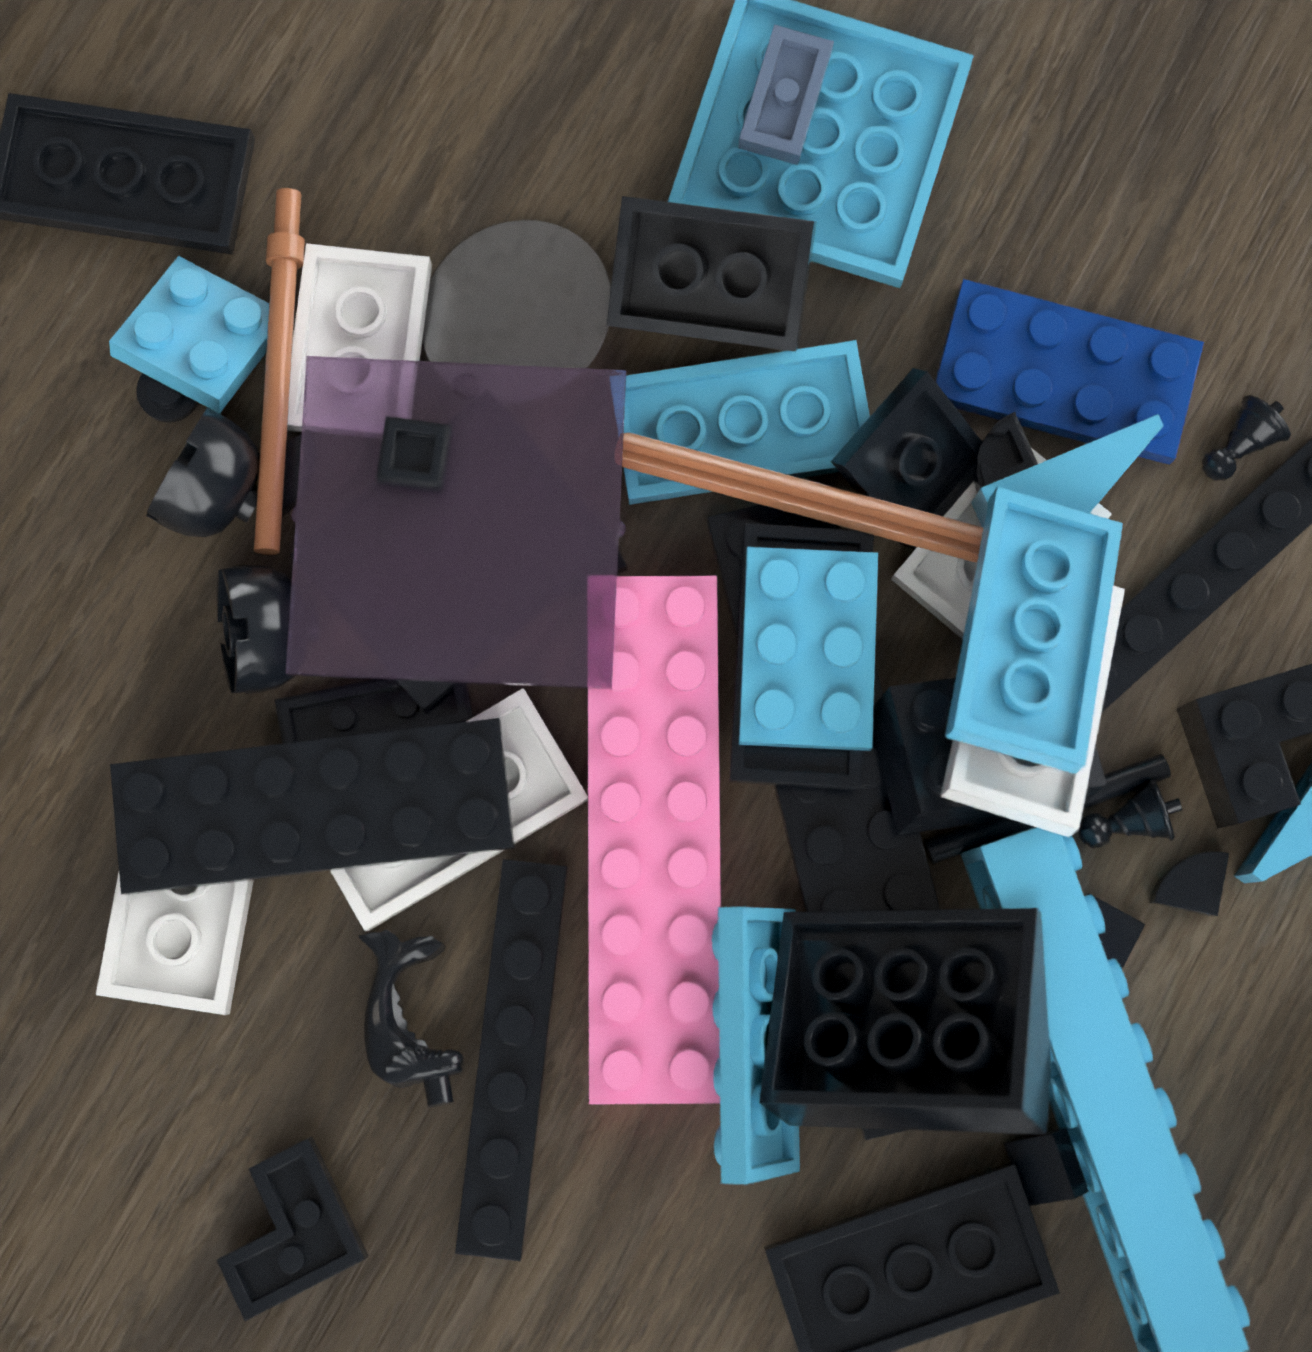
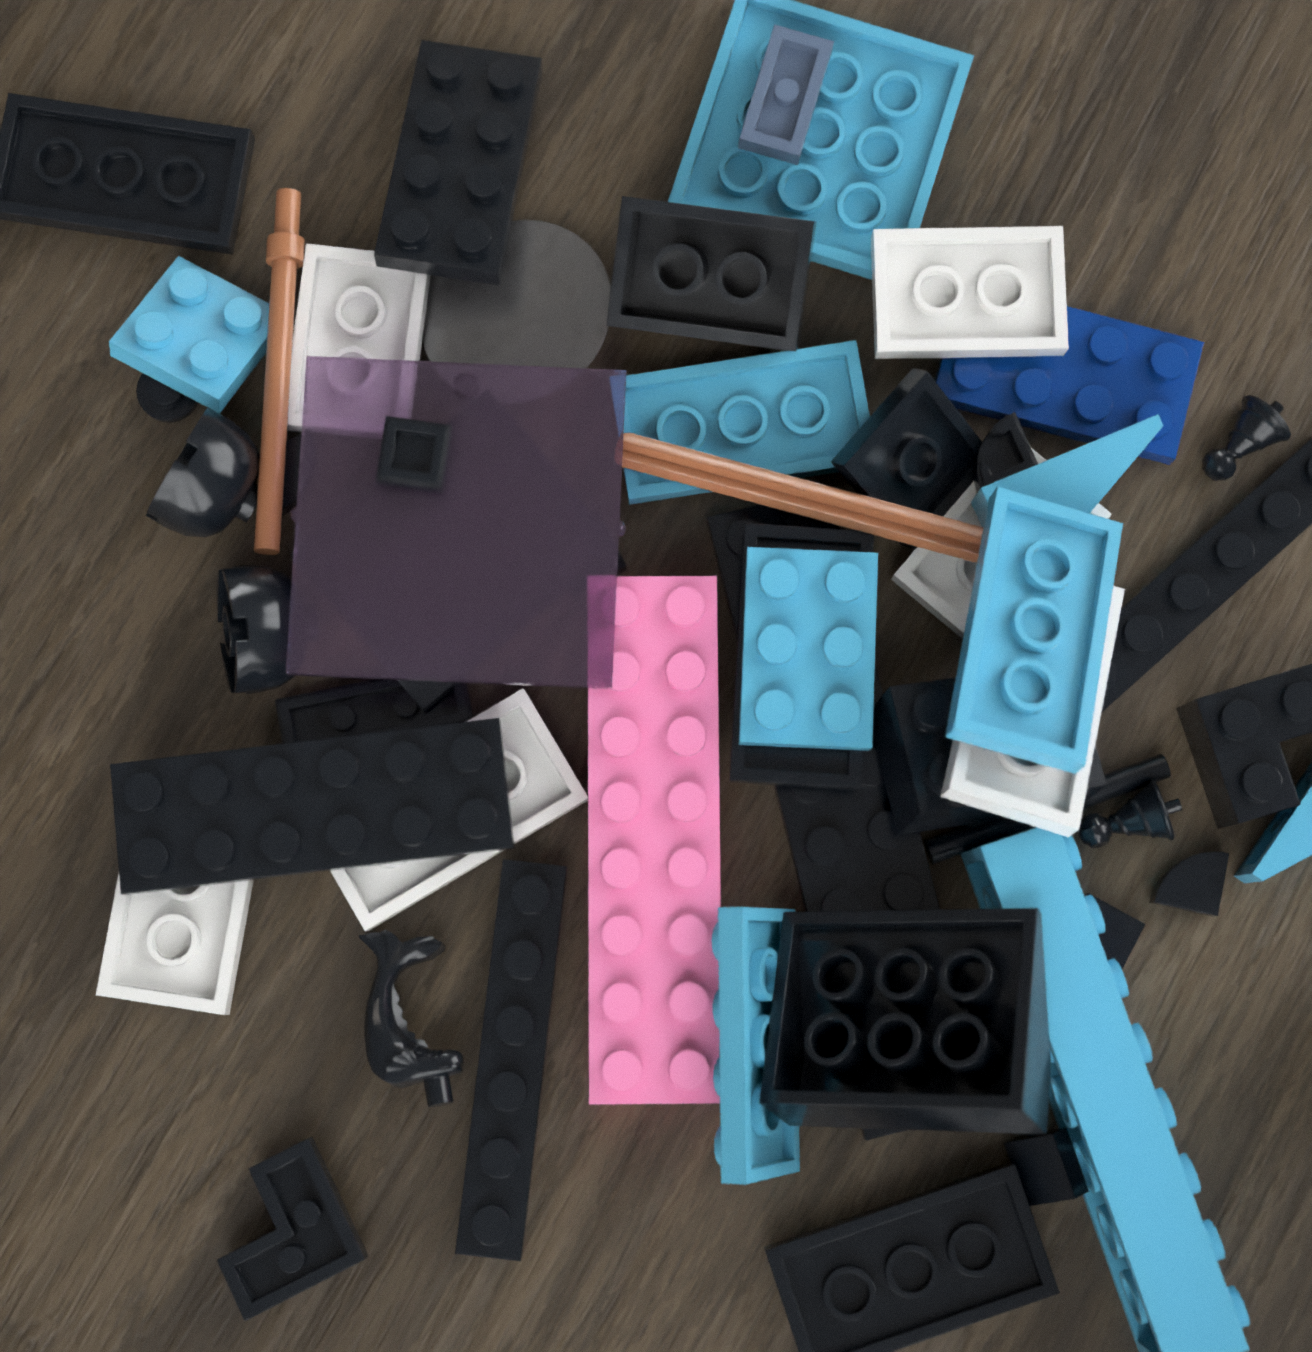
(459, 163): none -> black plate
(969, 292): none -> white plate

